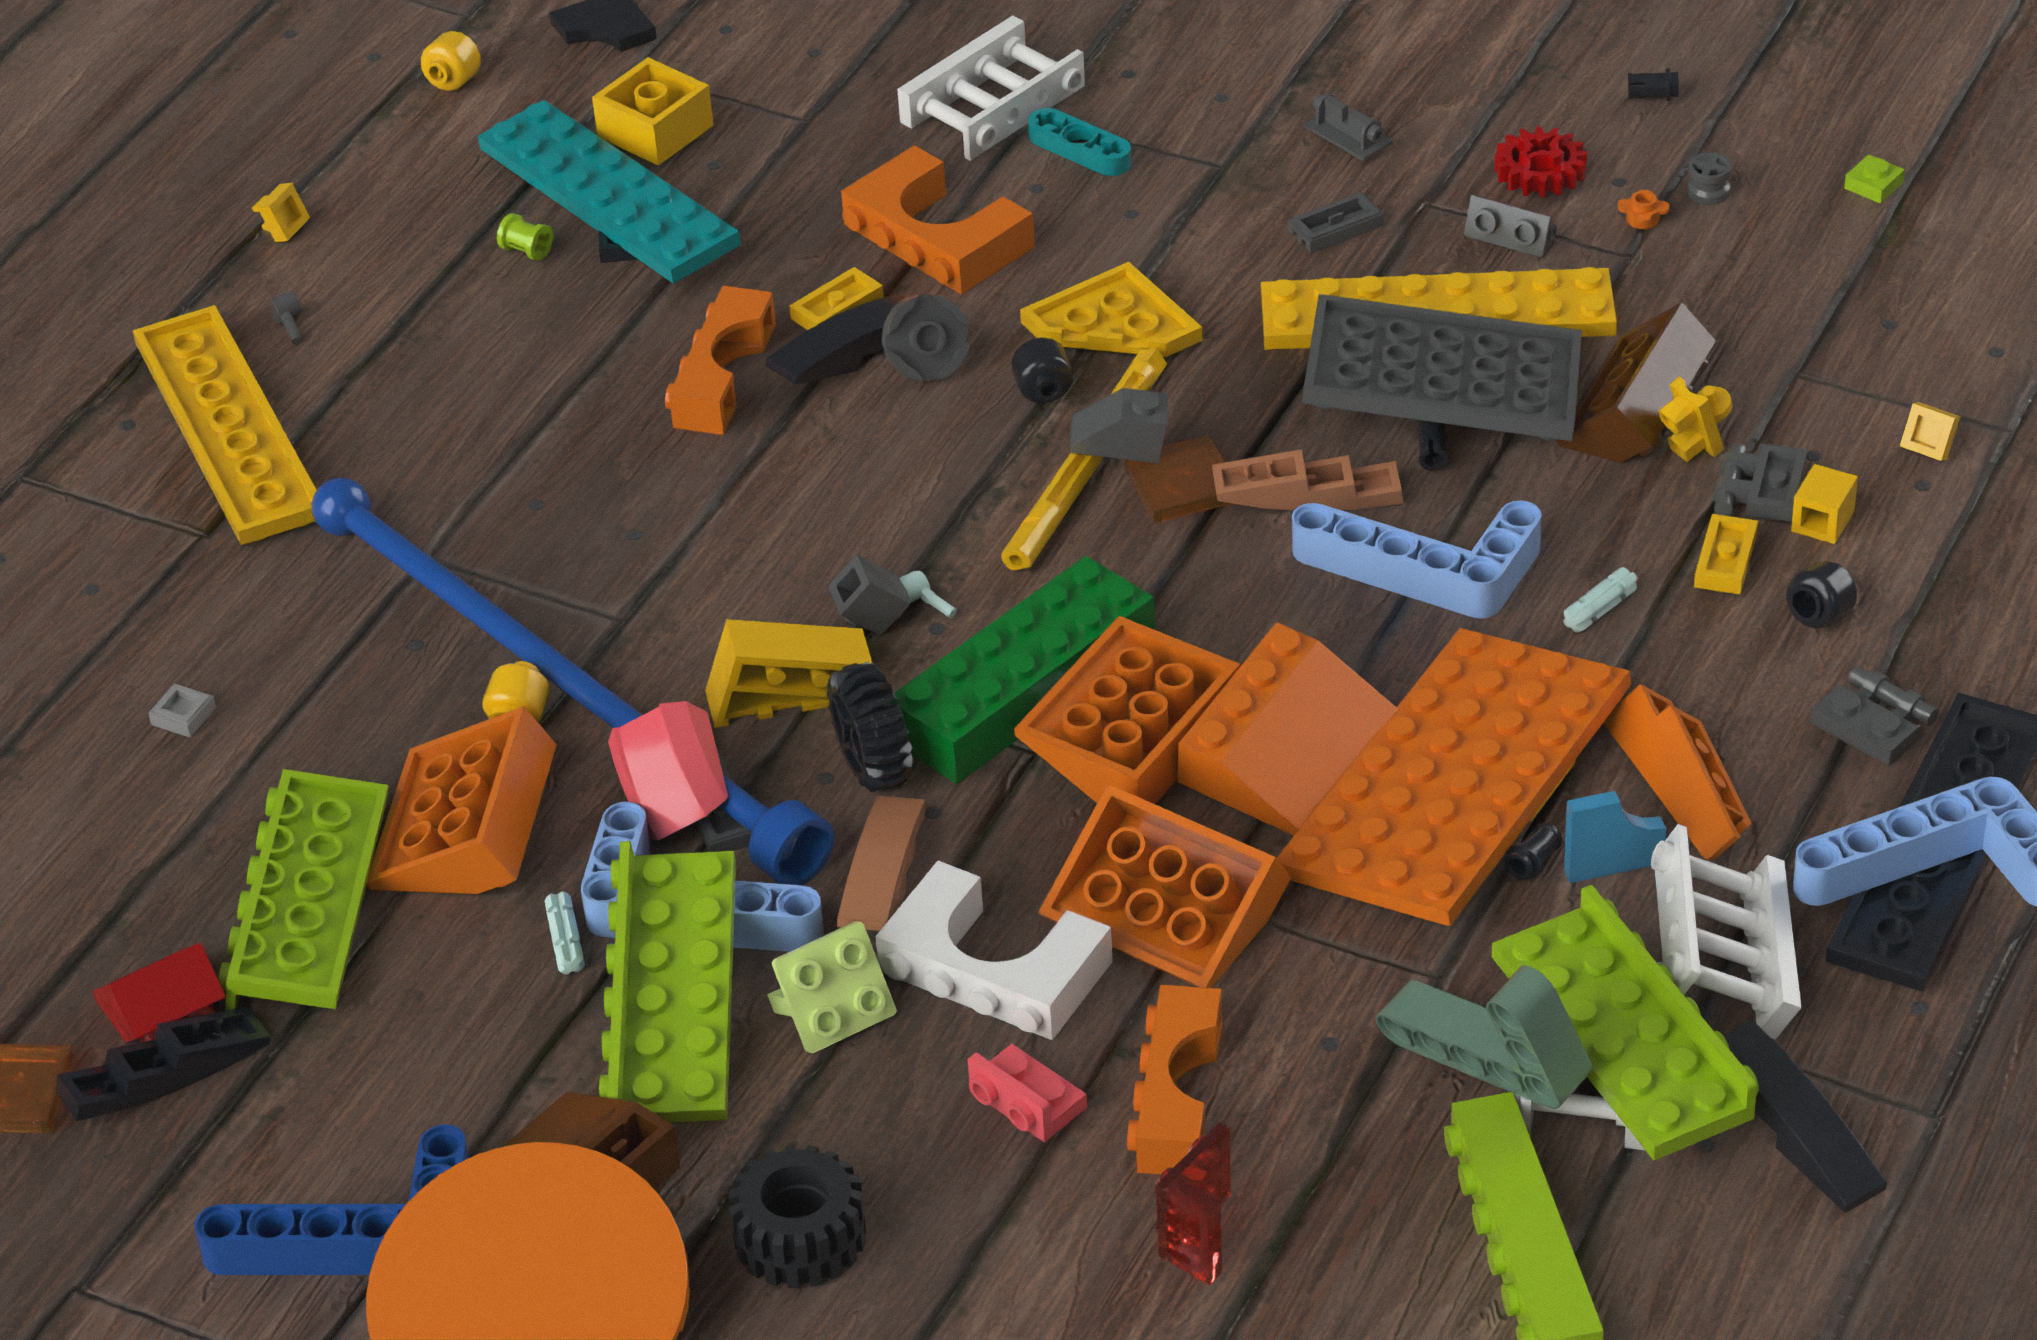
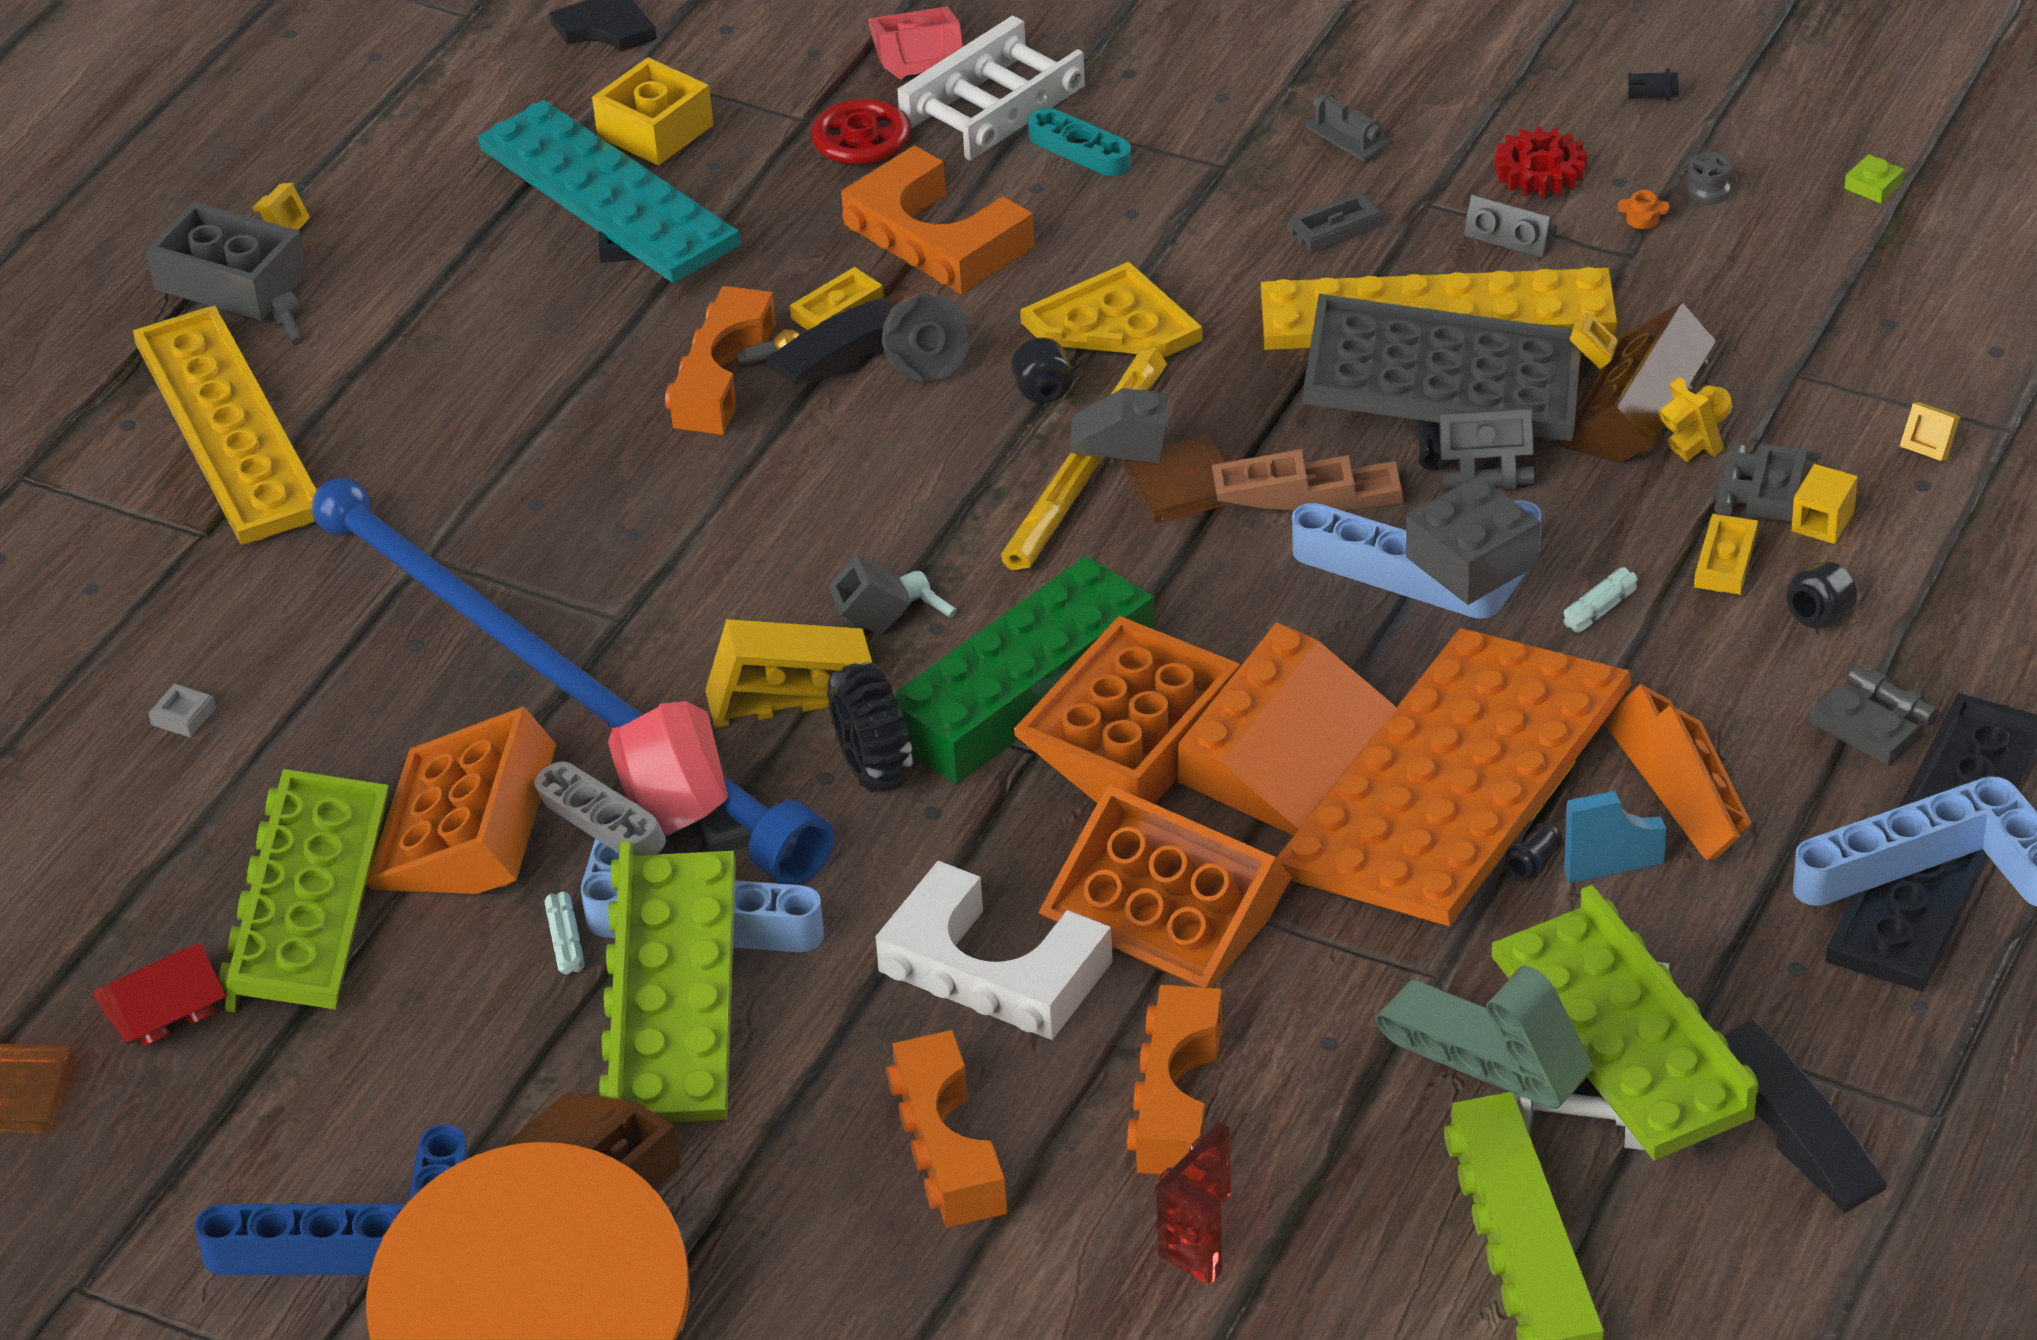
(176, 1058): black slope -> none
(226, 260): none -> dark grey brick
(450, 61): yellow head -> none
(515, 687): yellow head -> none
(525, 237): lime bush -> none
(597, 812): none -> light grey beam
(761, 351): none -> dark grey piece
(805, 1246): black tyre -> none
(832, 987): yellowish green bracket -> none
(860, 130): none -> red plate
(881, 862): nougat slope -> none
(915, 40): none -> coral slope
(962, 1171): none -> orange arch
(1025, 1091): coral bracket -> none
(1472, 539): none -> dark grey brick
(1487, 434): none -> dark grey plate
(1593, 340): none -> yellow tile
(1764, 921): white fence -> none

